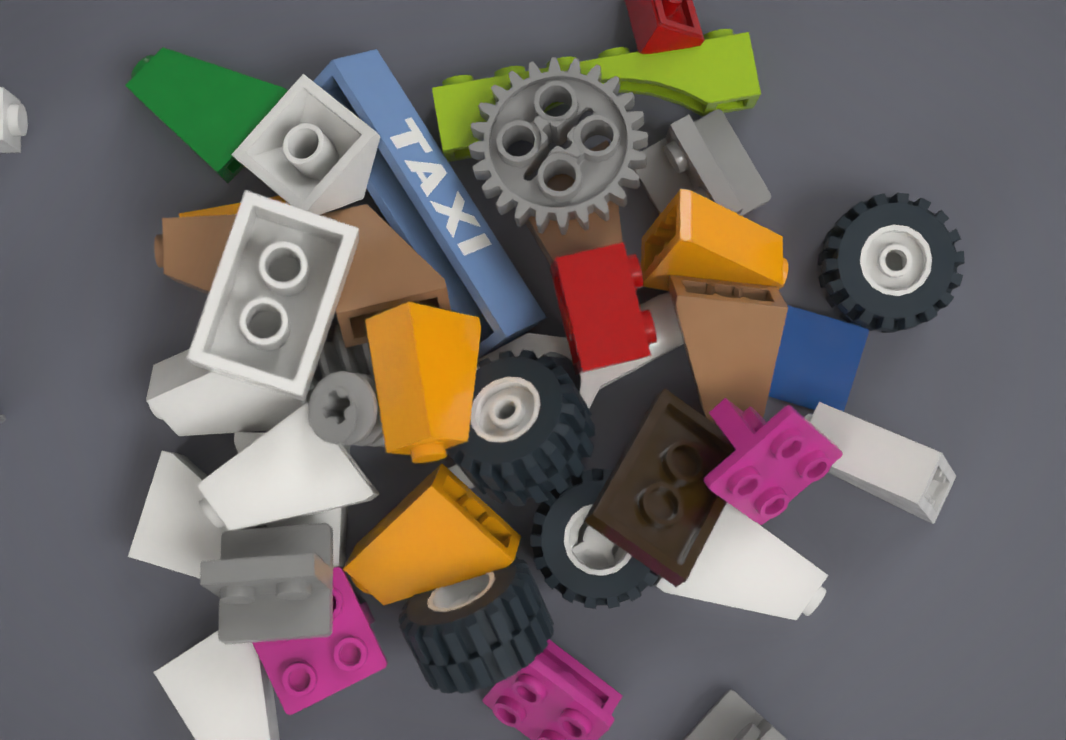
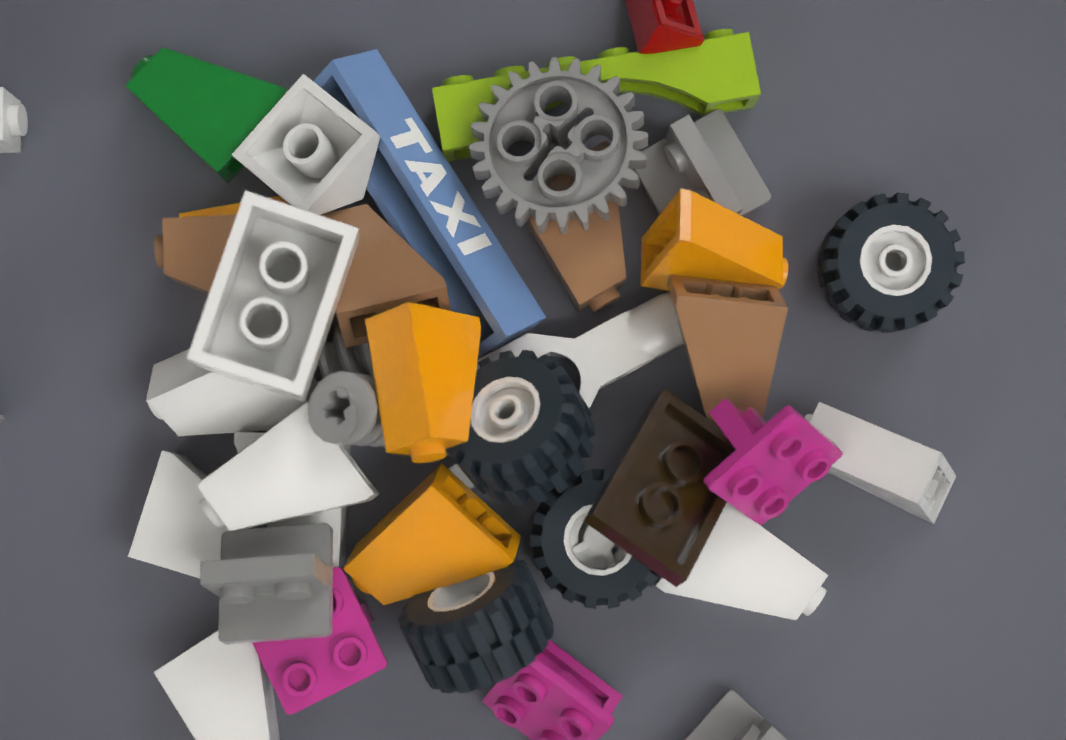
(602, 307): red brick -> none
(817, 360): blue sticker -> none

